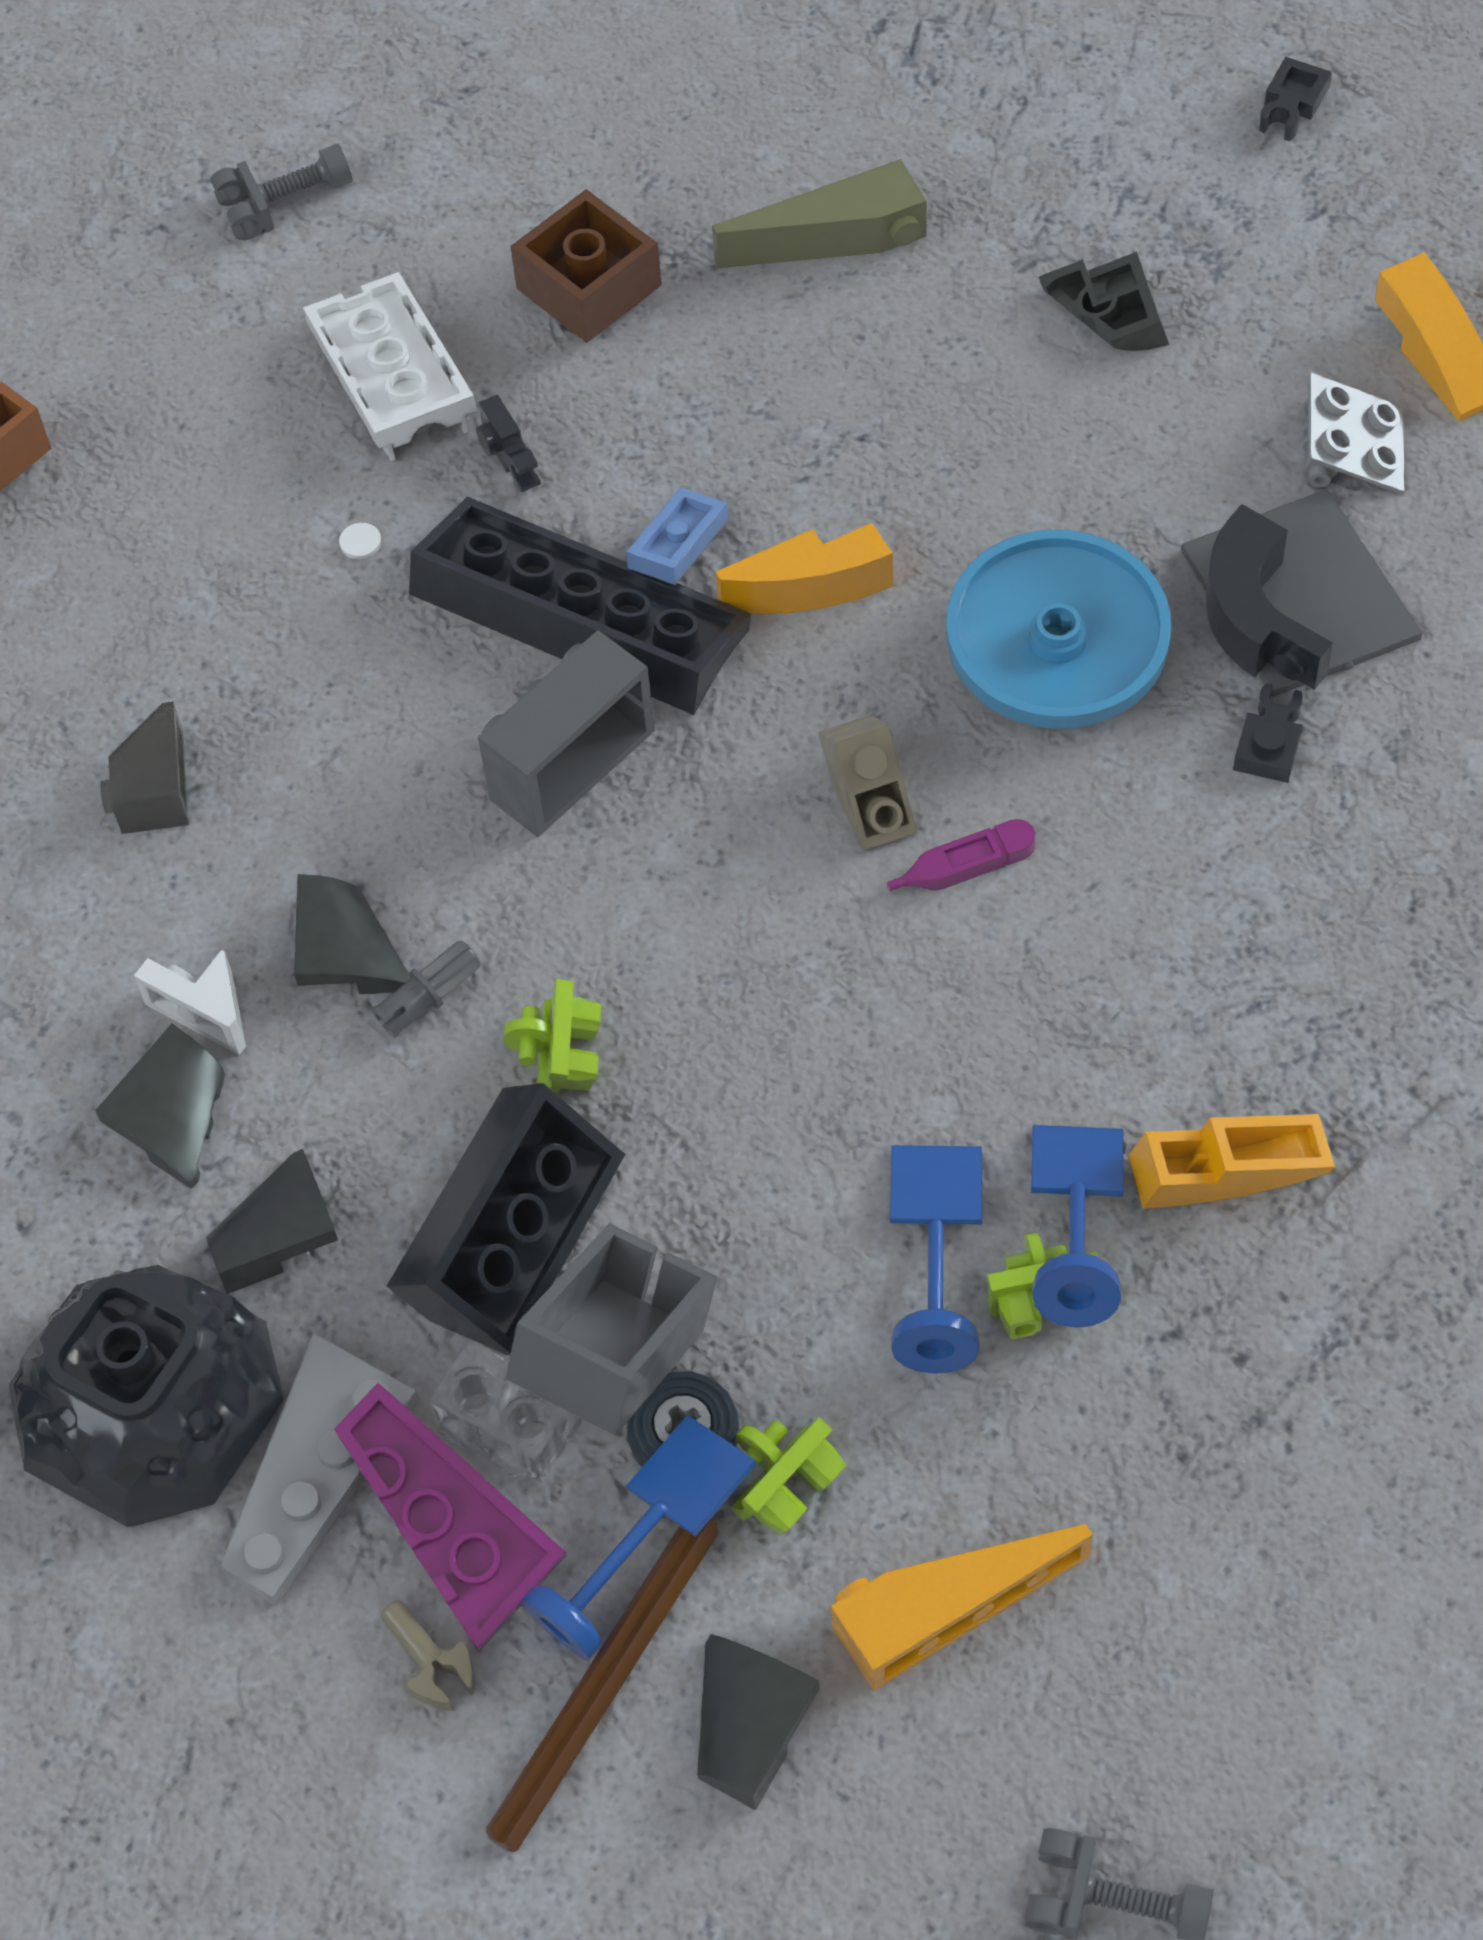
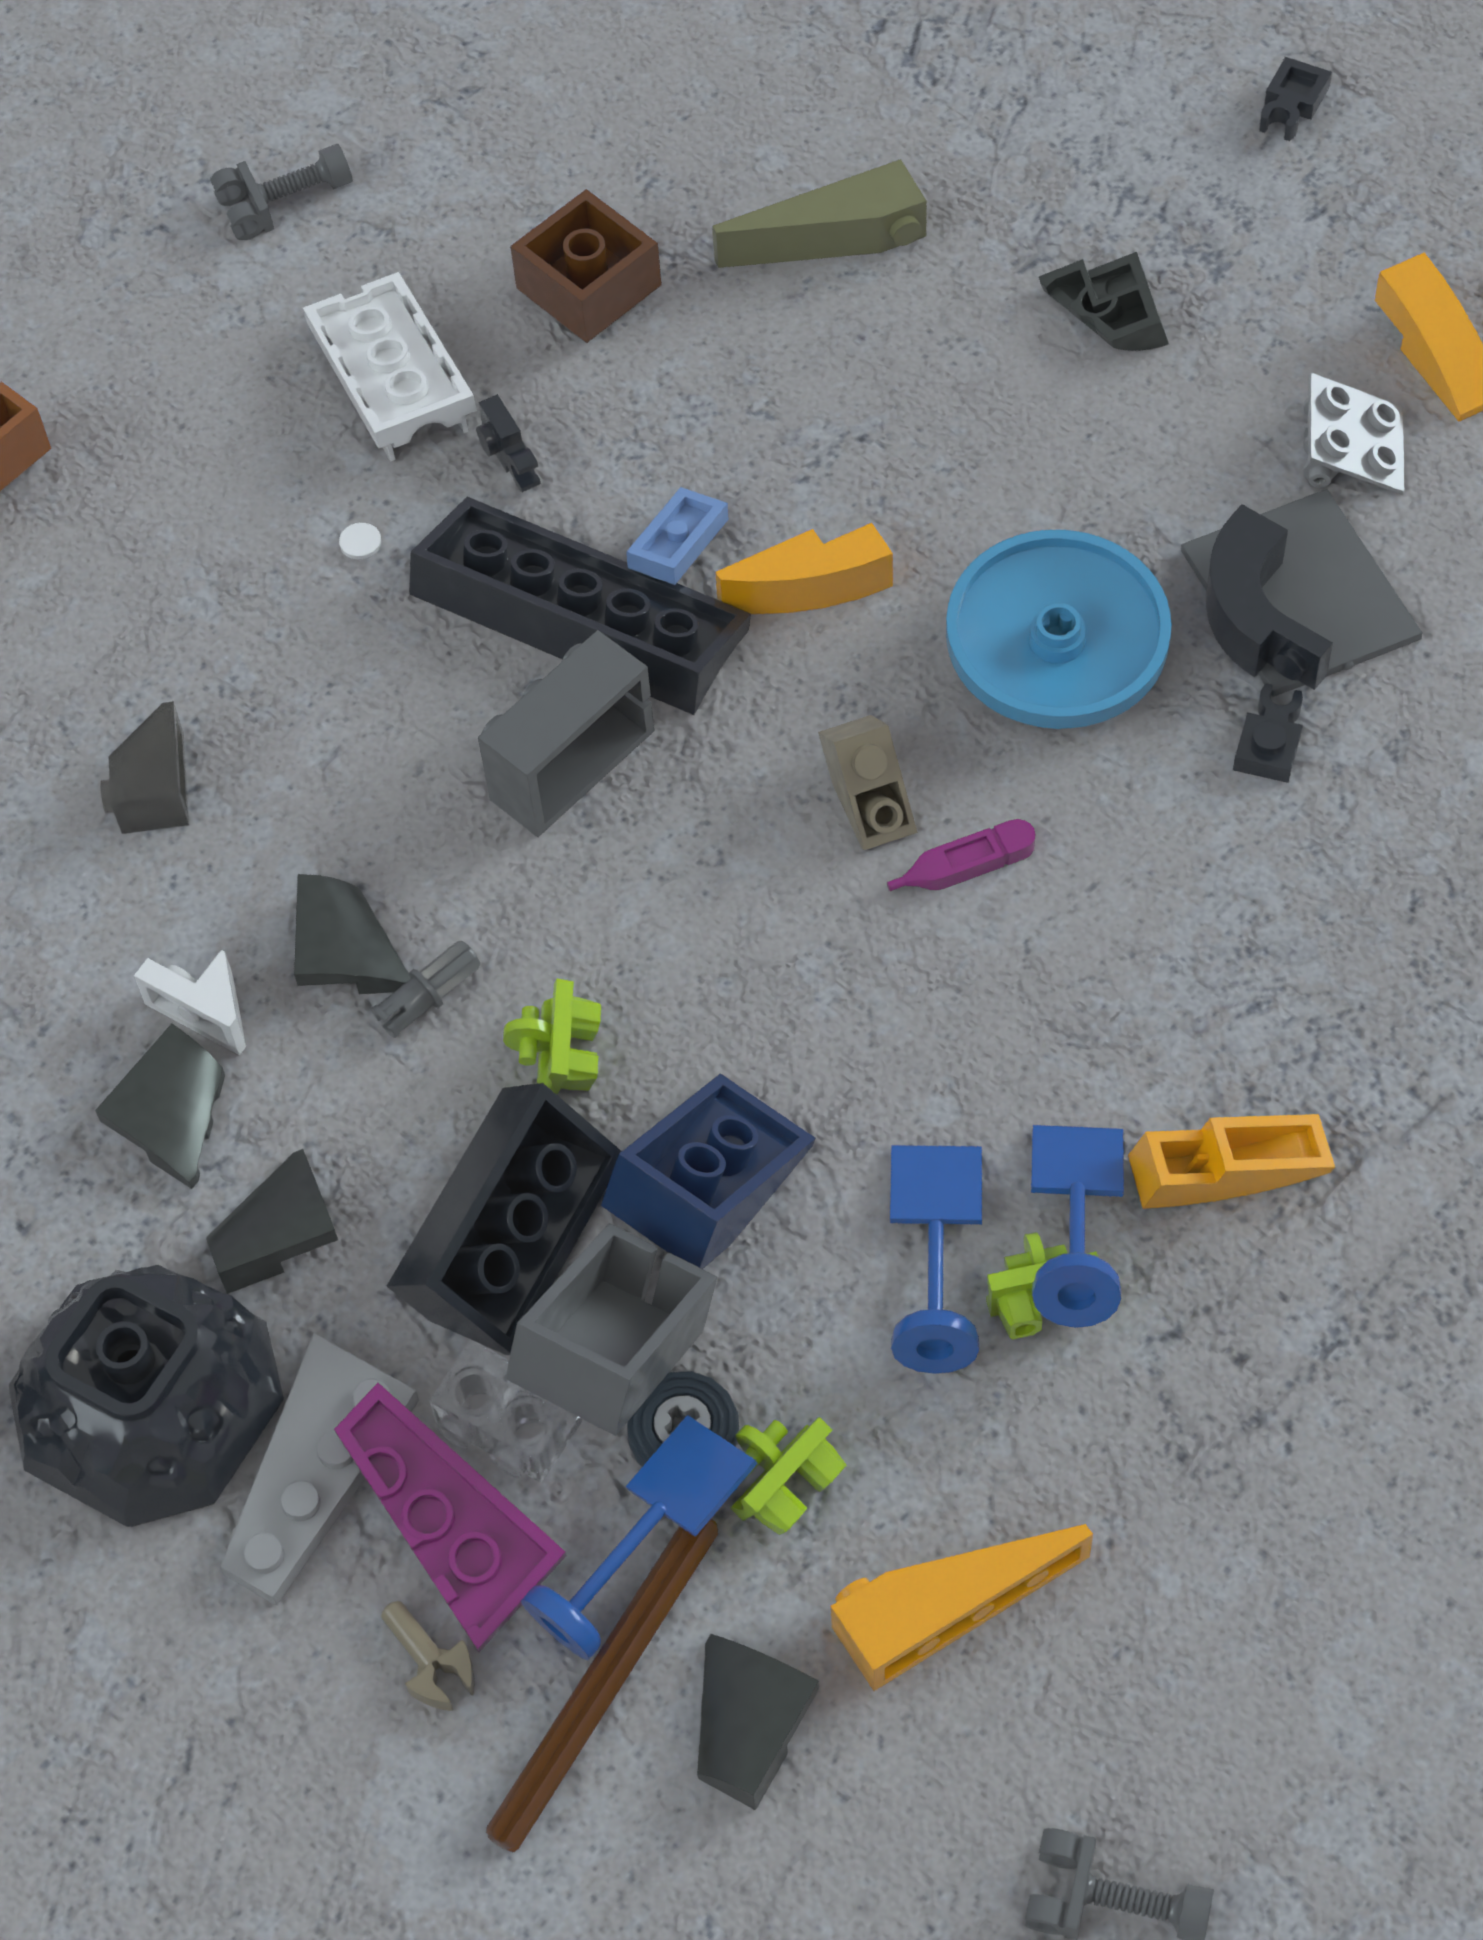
(705, 1171): none -> dark blue slope

